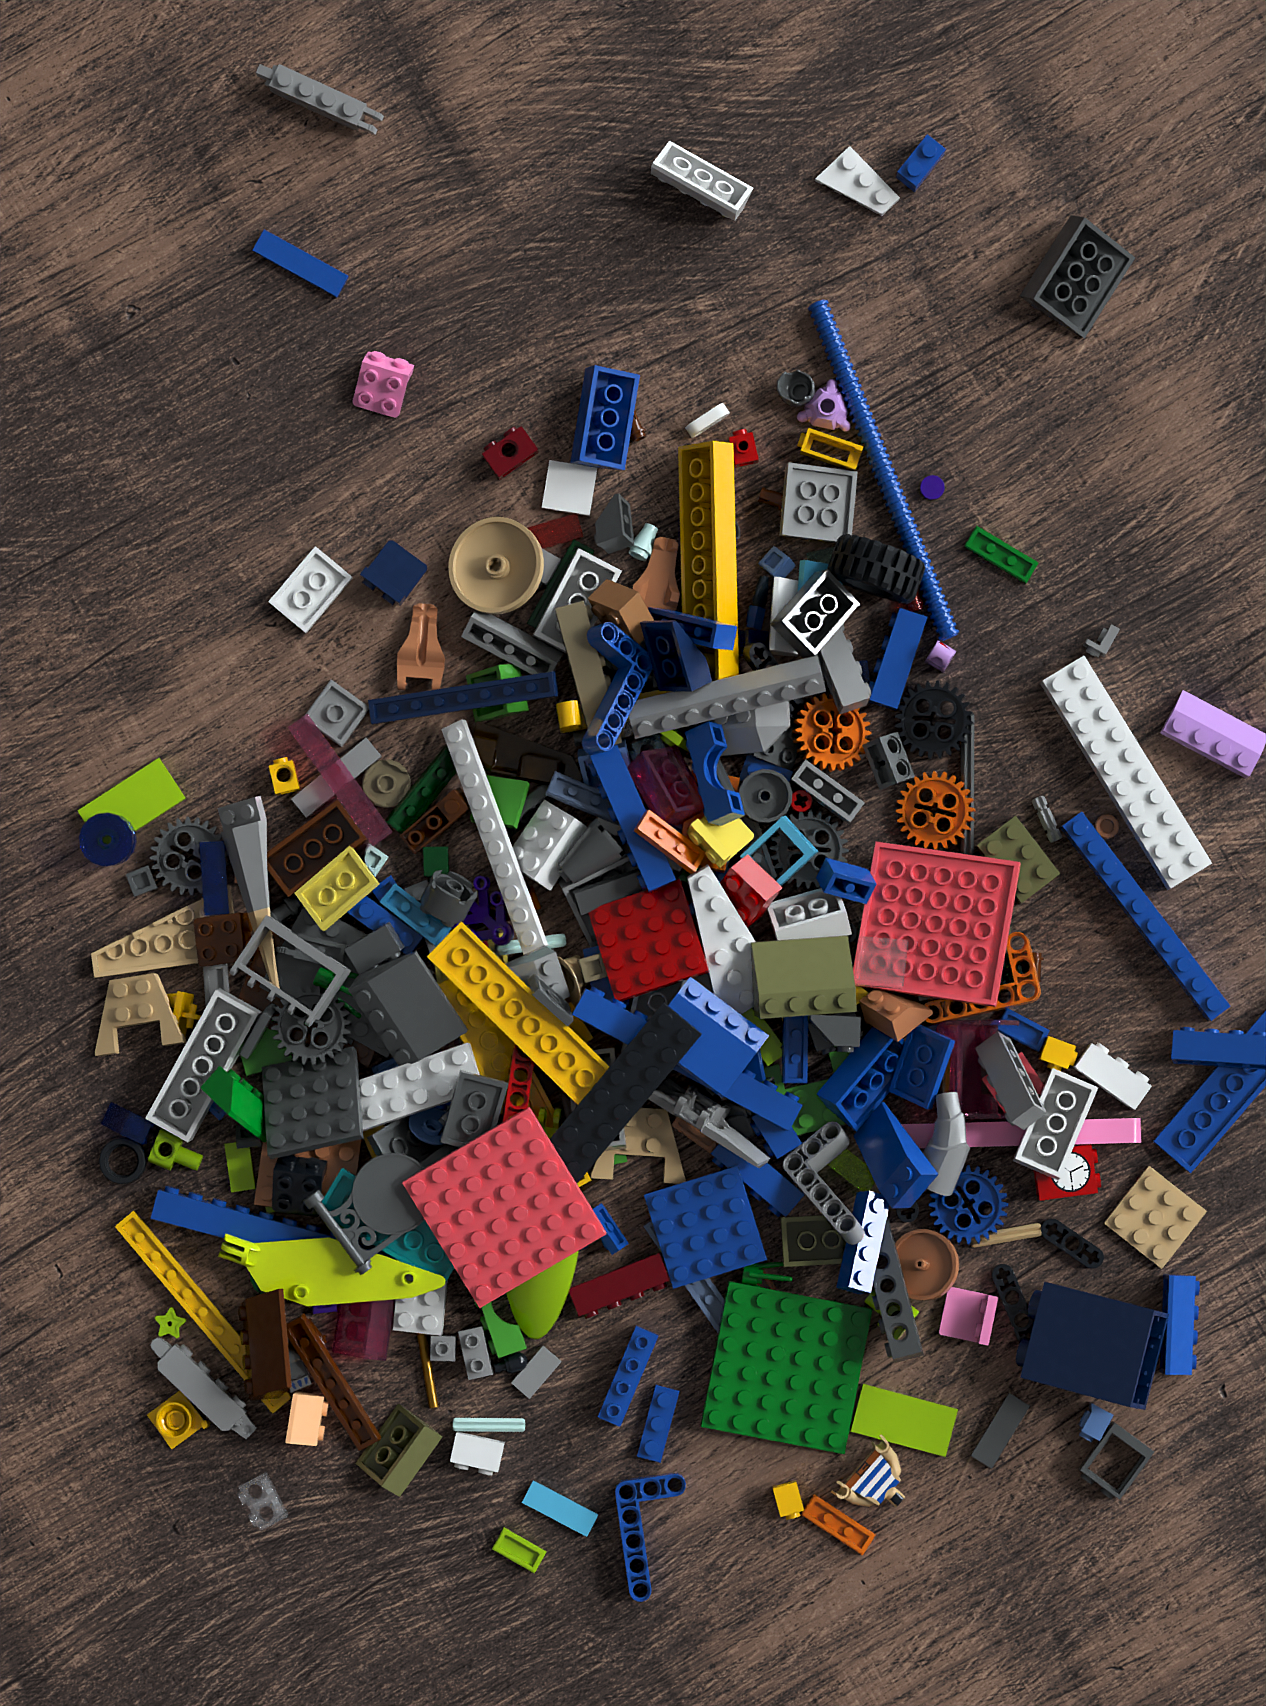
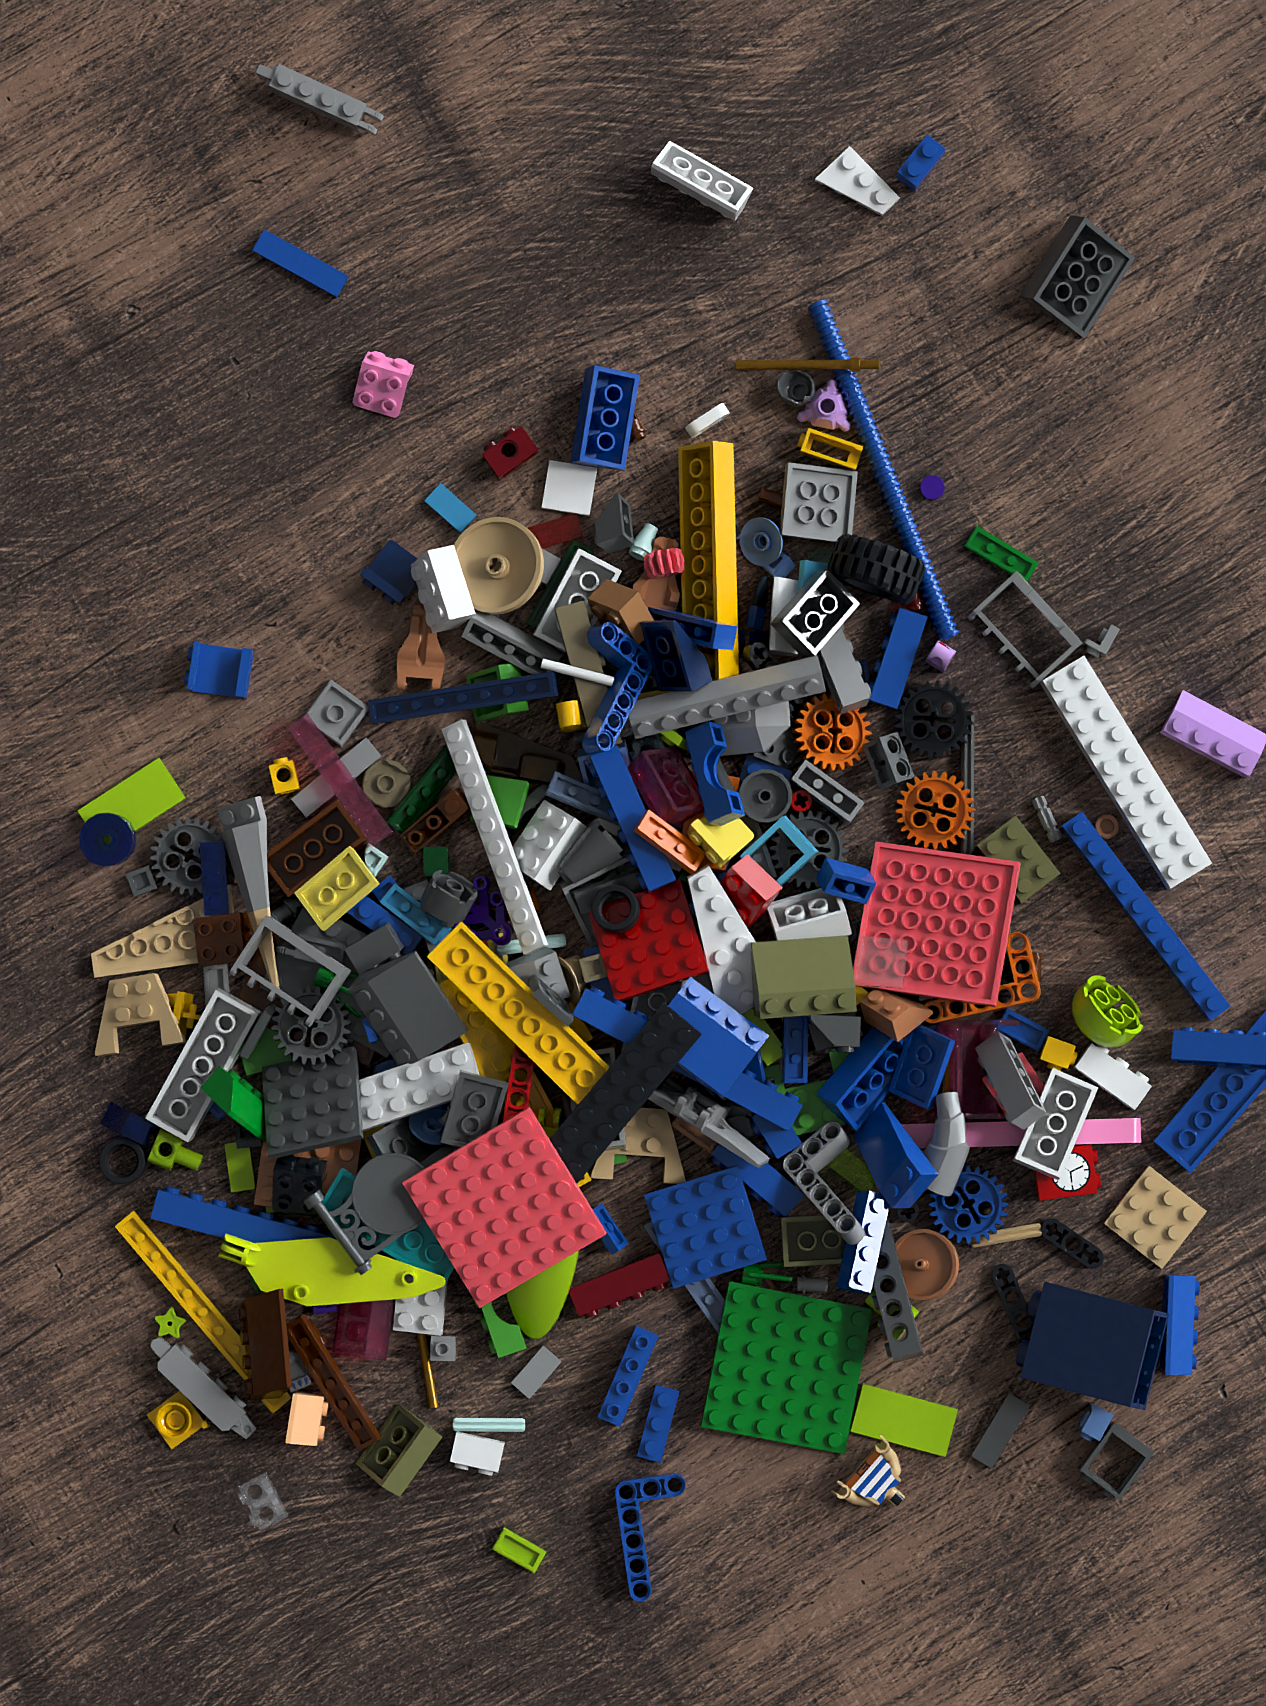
(219, 670): none -> blue panel
(310, 589): white plate -> none
(371, 1033): none -> blue tile
(442, 589): none -> white brick
(450, 508): none -> dark azure tile
(475, 1352): light grey brick -> none
(511, 1363): black cylinder -> none
(560, 1508): medium azure tile -> none
(577, 672): none -> white bar
(602, 896): none -> black tyre
(664, 563): none -> coral gear
(747, 456): red brick -> none
(753, 542): none -> medium blue dish
(788, 1499): yellow brick -> none
(811, 1284): none -> light grey pin
(838, 1524): orange tile -> none
(855, 364): none -> pearl gold bar
(968, 1315): bright pink bracket -> none
(1046, 610): none -> light grey hinge
(1098, 1019): none -> lime cylinder

